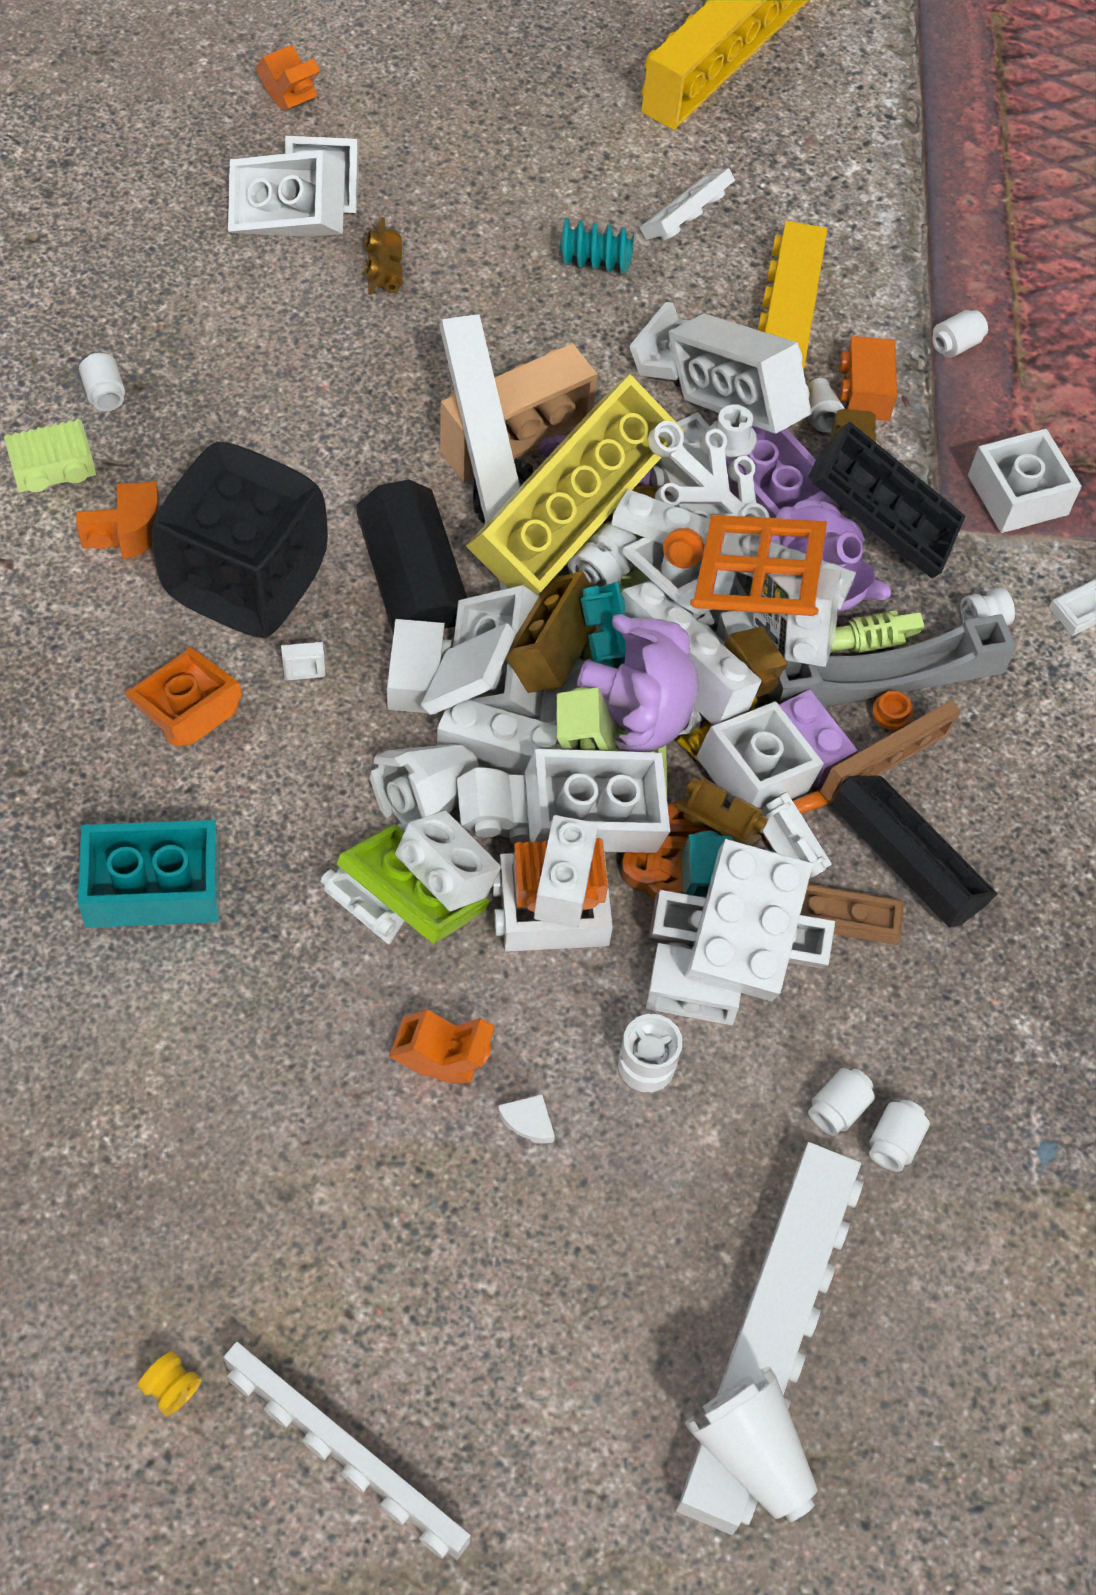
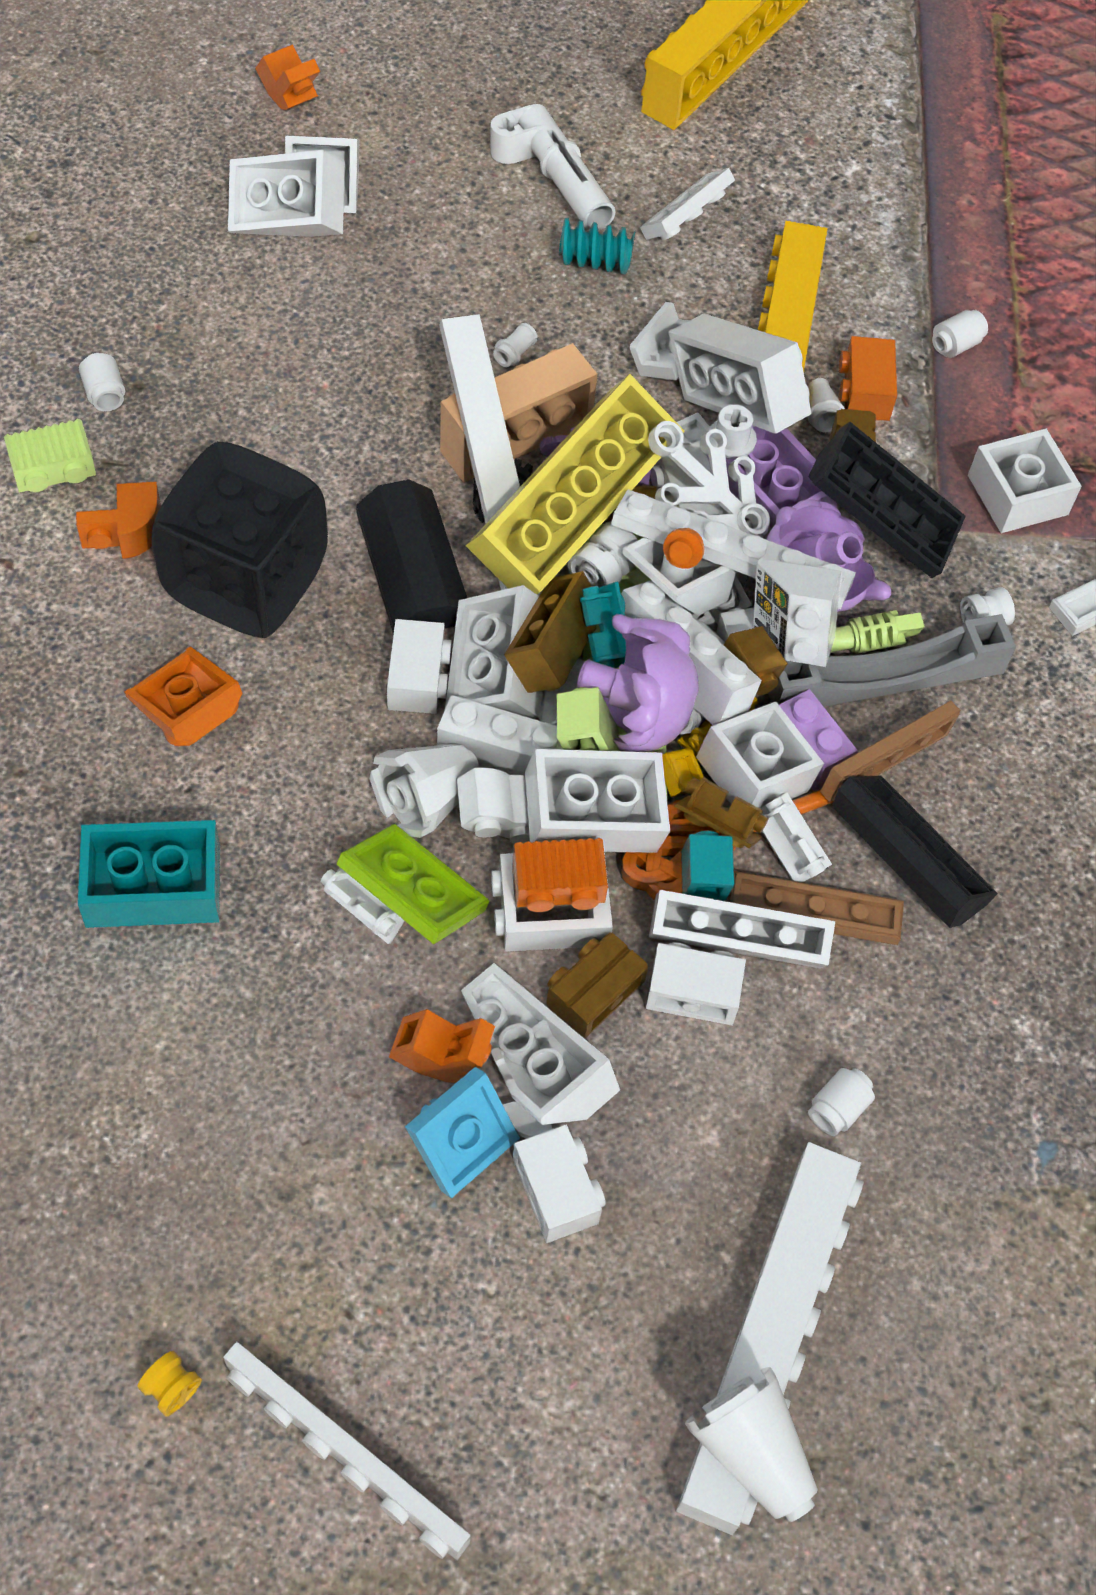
(303, 661): white tile -> none
(384, 258): pearl gold hinge -> none
(447, 860): white brick -> none
(462, 1132): none -> medium azure tile
(469, 669): white tile -> none
(509, 350): none -> white pin
(538, 1054): none -> white wedge
(558, 158): none -> white piece
(558, 1183): none -> white brick
(565, 871): white brick -> none
(595, 983): none -> pearl gold brick
(649, 1052): white wheel -> none
(679, 769): none -> yellow tile
(749, 920): white brick -> none
(760, 565): orange window -> none
(892, 710): orange plate -> none
(898, 1135): white brick -> none

